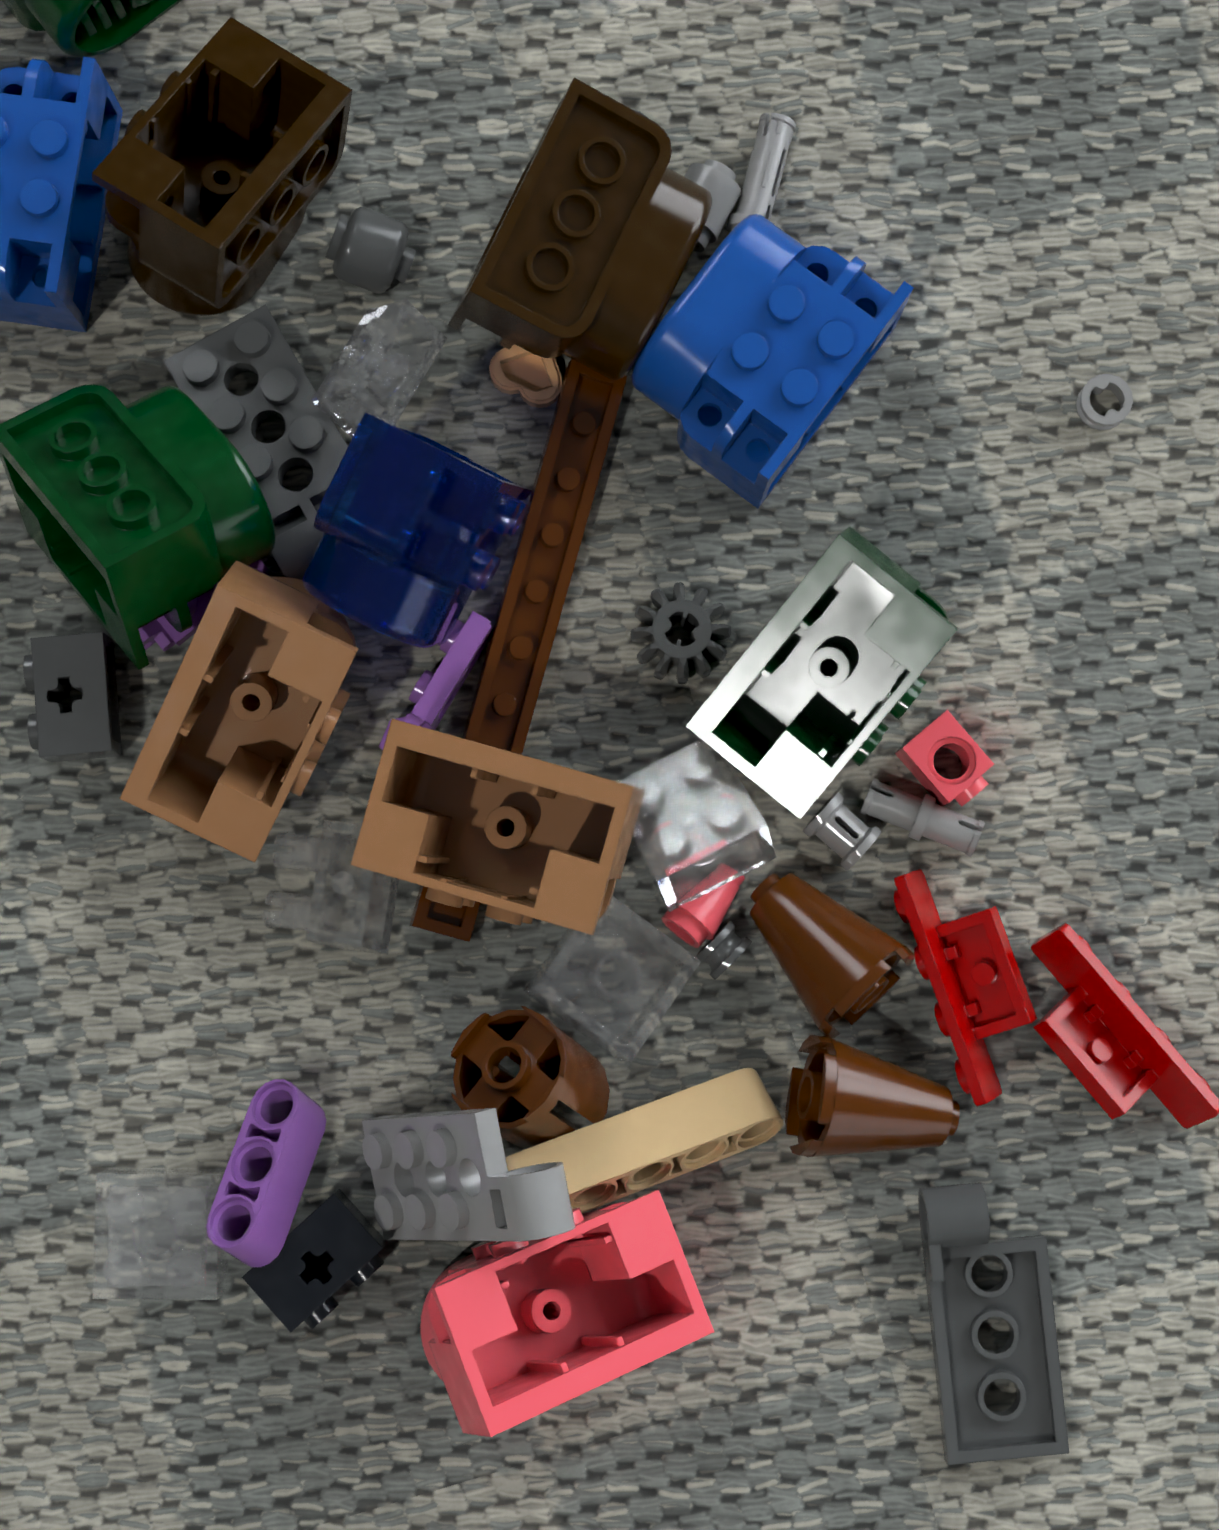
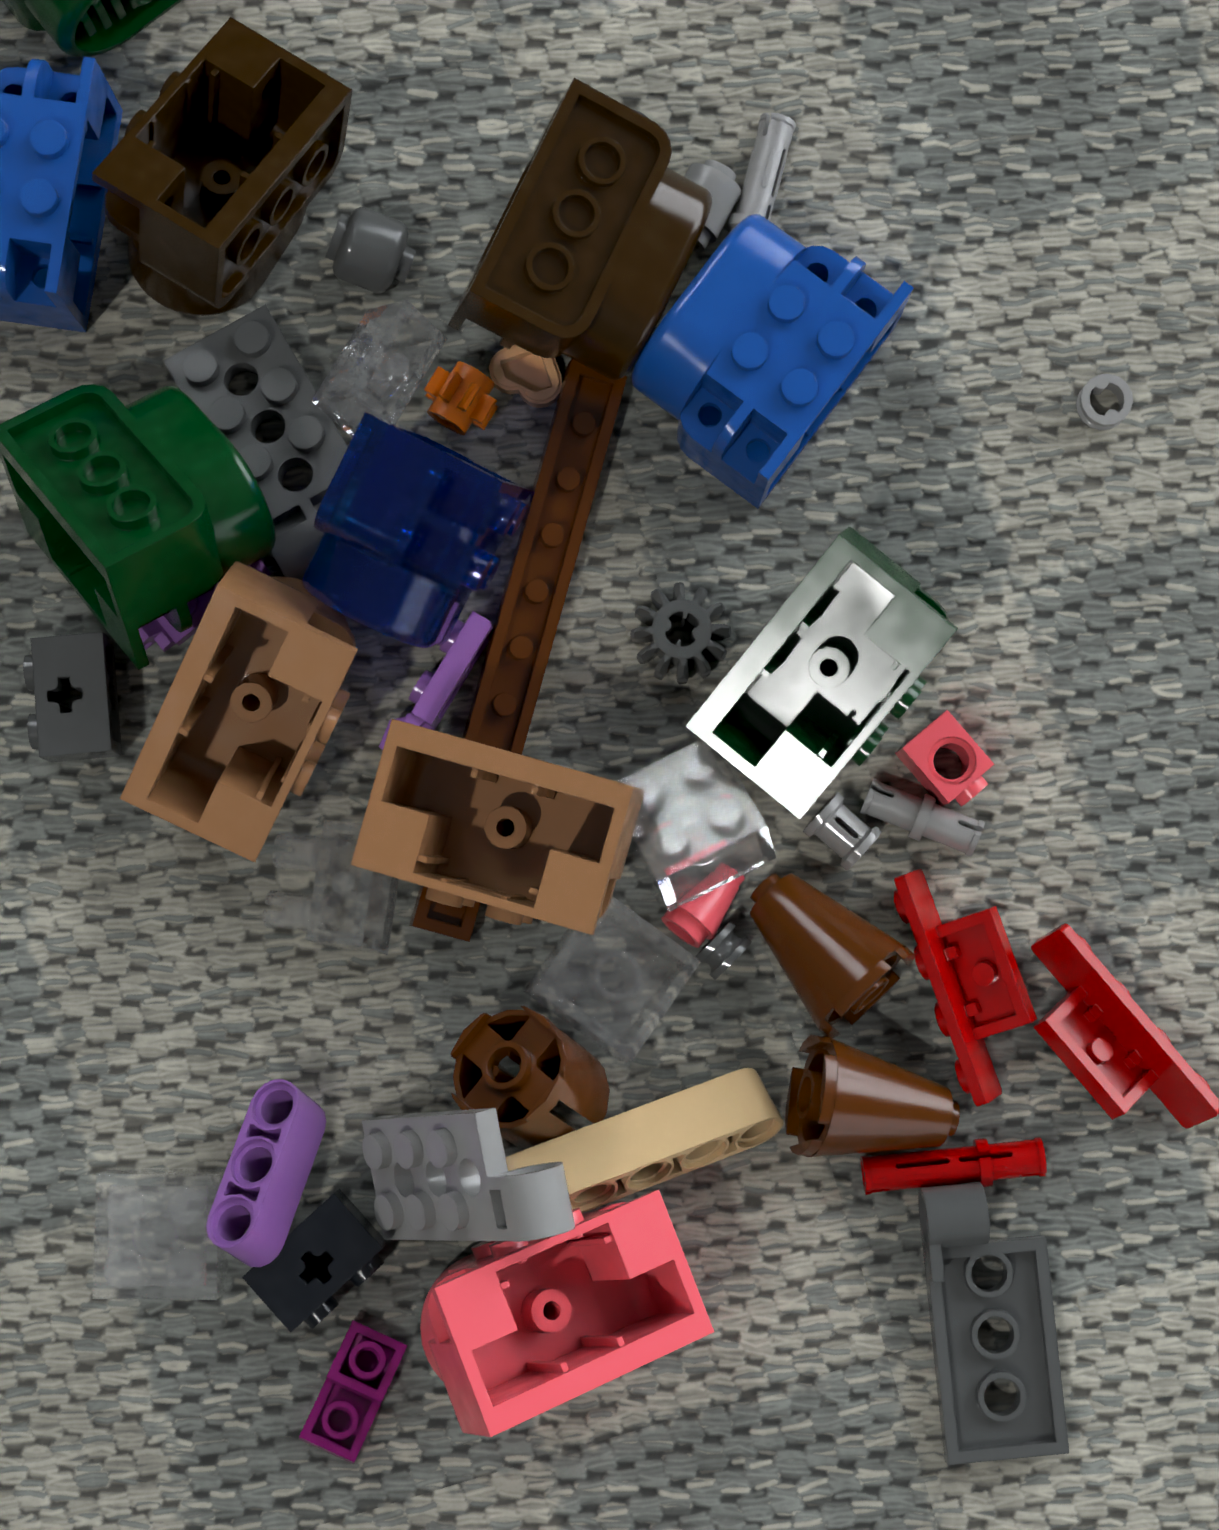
(353, 1392): none -> magenta slope
(461, 398): none -> orange gear
(954, 1165): none -> red pin

